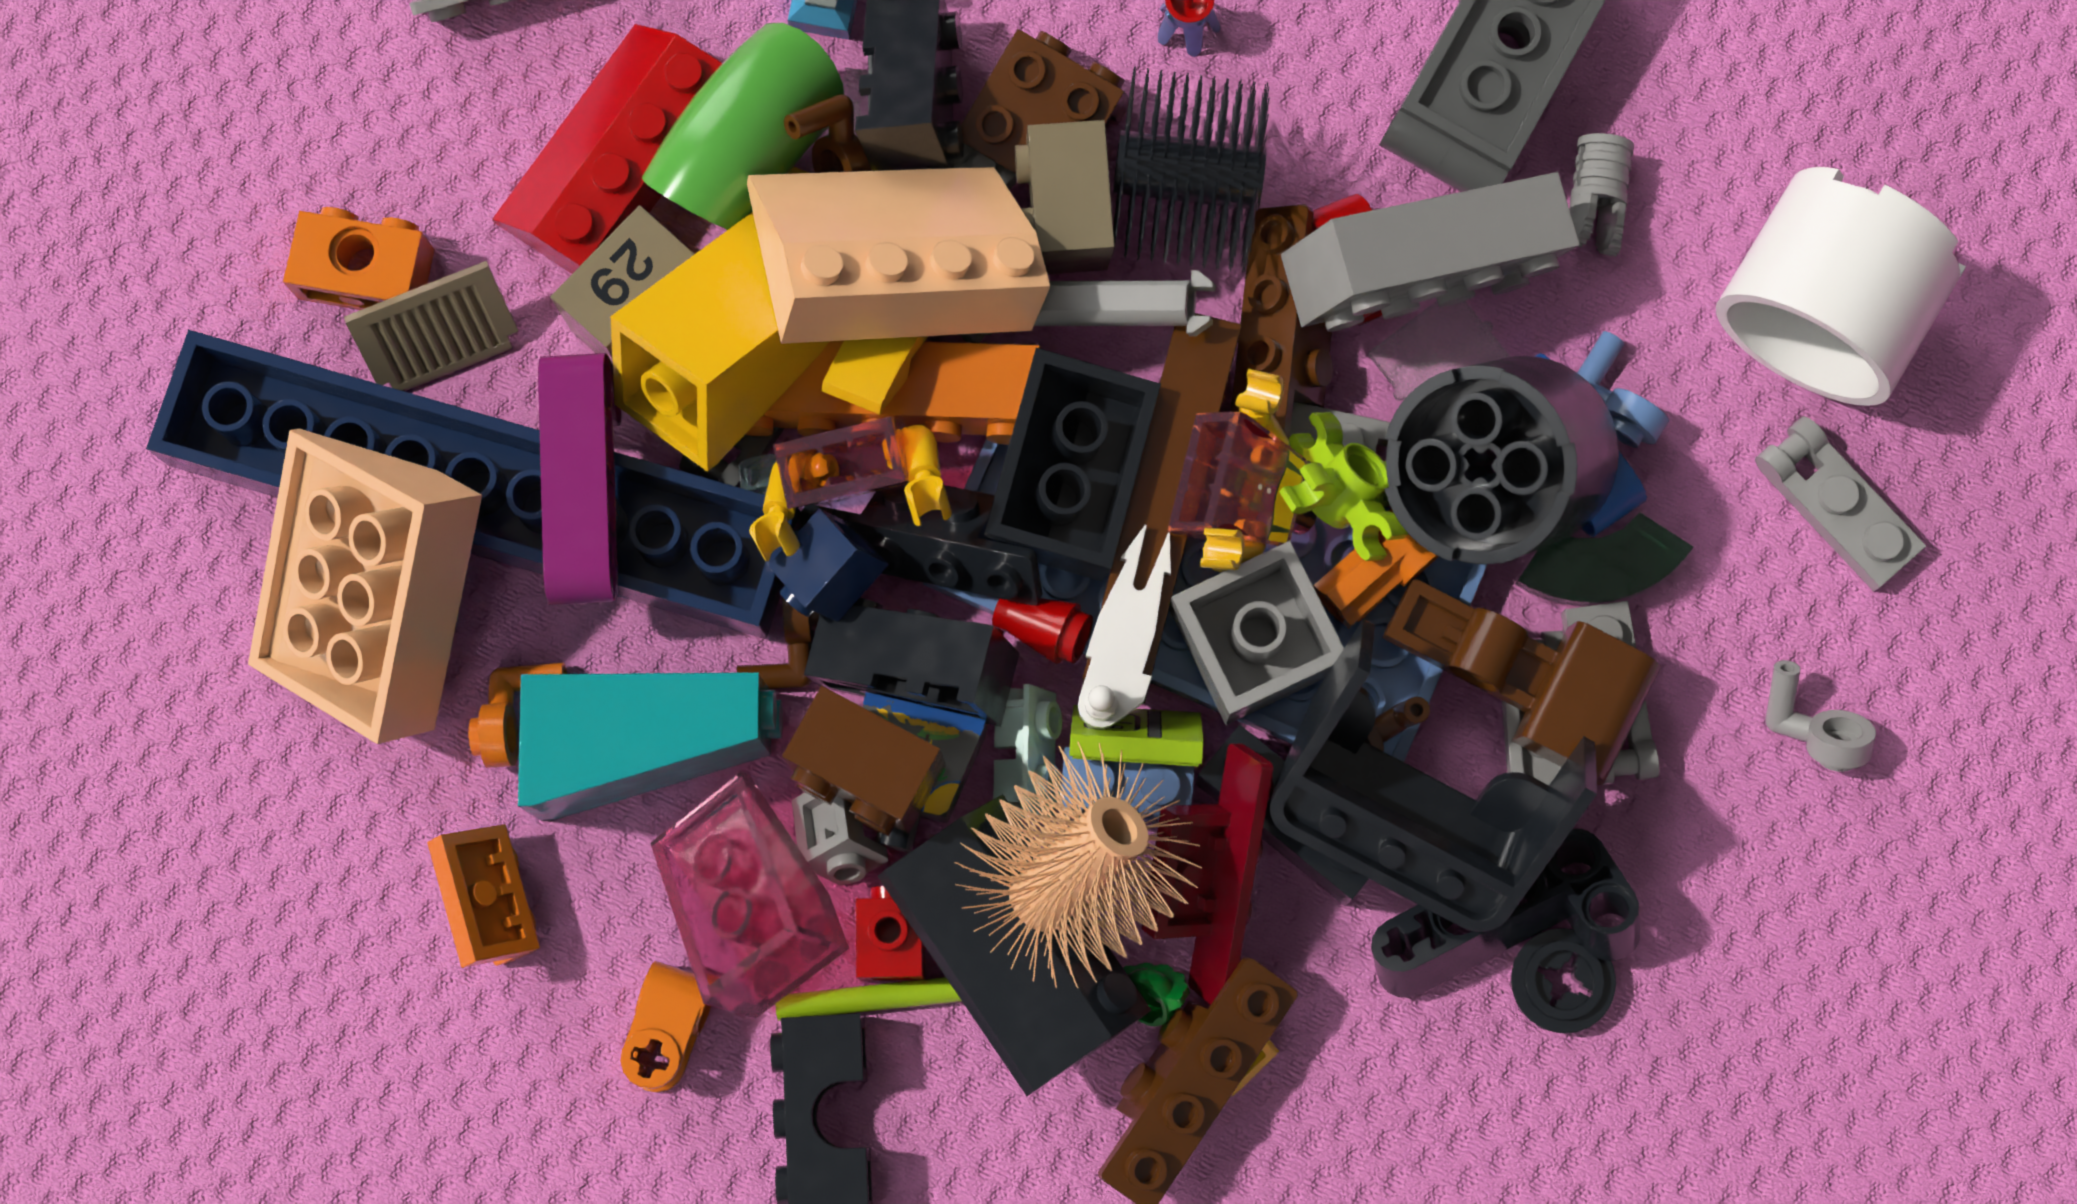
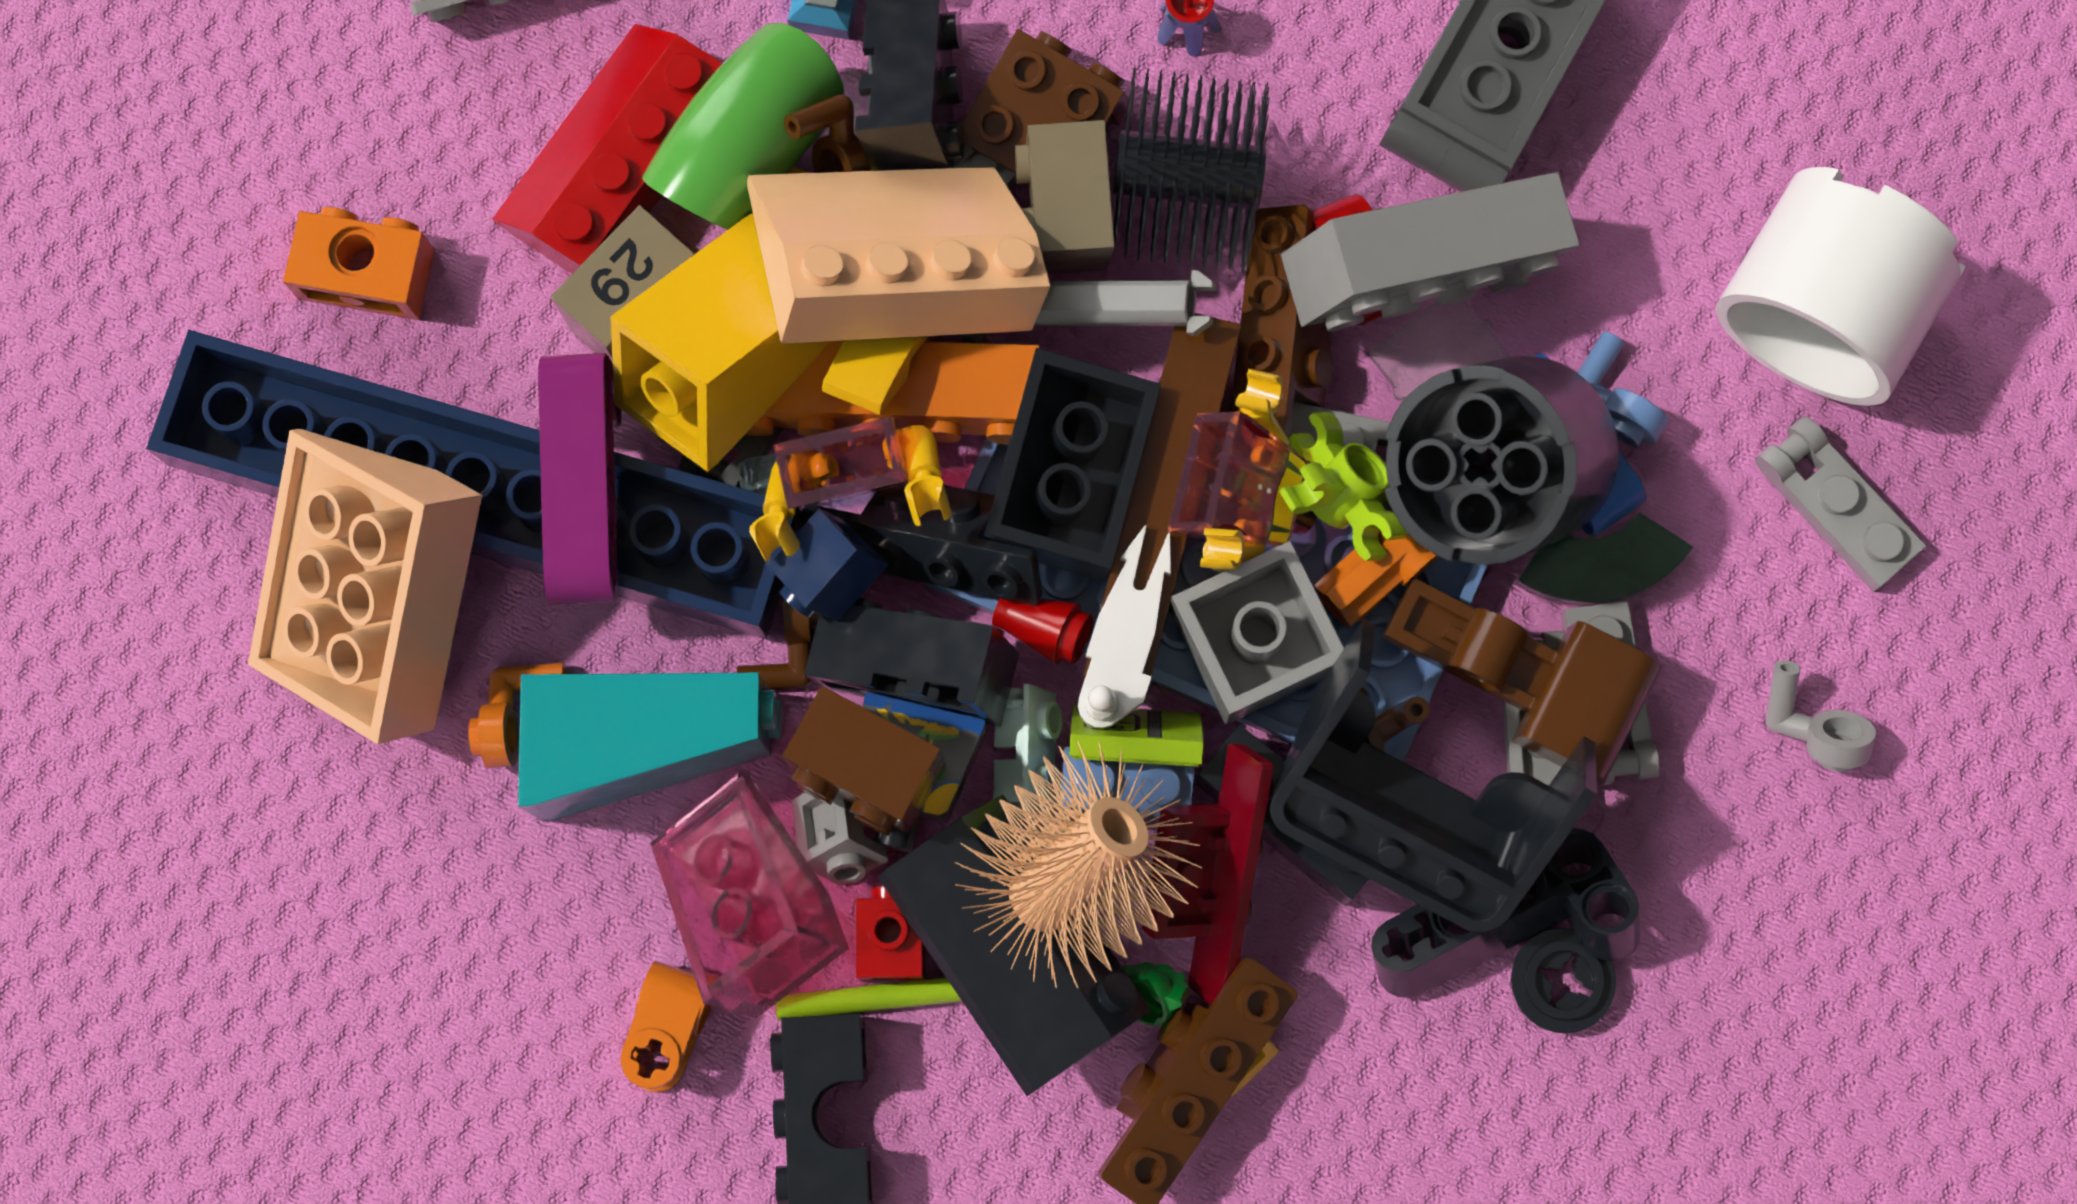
(434, 328): dark tan window -> none
(483, 896): orange bracket -> none
(1601, 185): light grey hinge -> none

